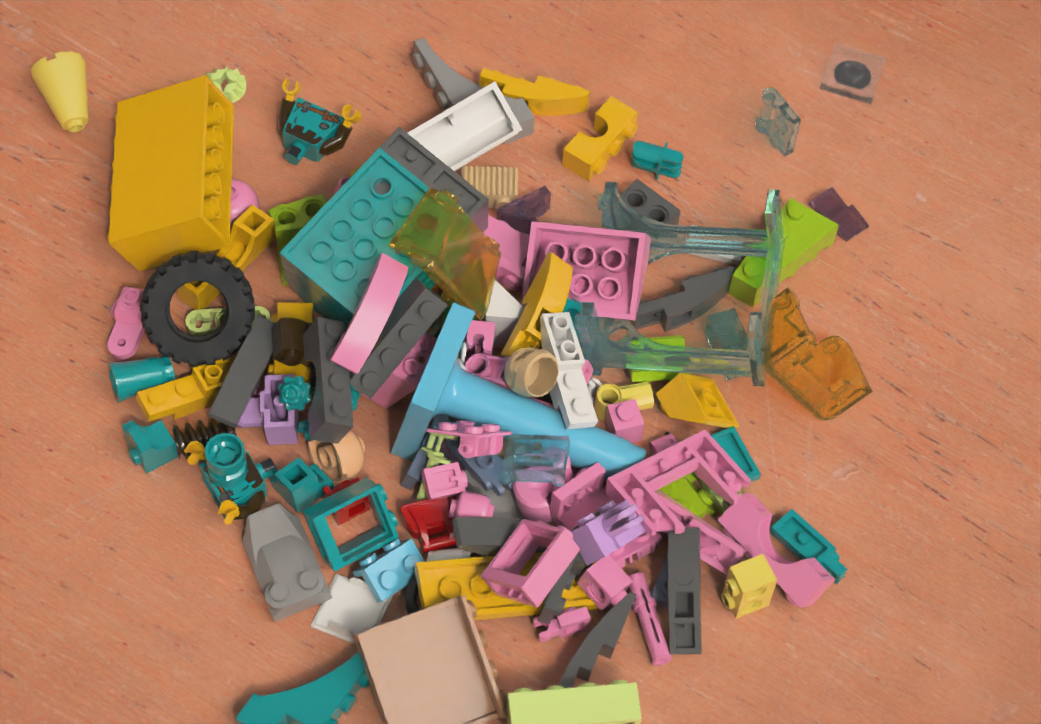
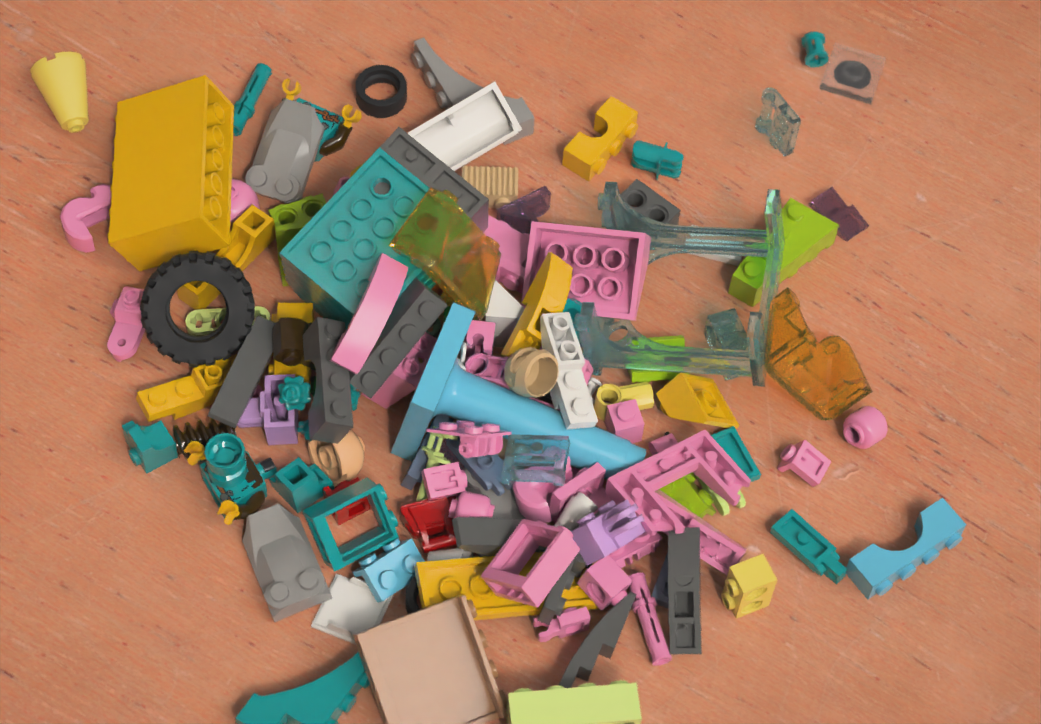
(84, 213): none -> bright pink animal
(137, 375): teal plant -> none
(236, 82): yellowish green gear -> none
(245, 105): none -> teal pin
(286, 152): none -> light grey slope
(381, 74): none -> black tyre
(543, 97): yellow slope -> none
(576, 508): none -> white cone
(694, 299): dark grey slope -> none
(749, 525): bright pink arch -> none
(805, 462): none -> bright pink bracket
(815, 49): none -> teal bush
(865, 427): none -> bright pink head
(877, 568): none -> medium azure arch

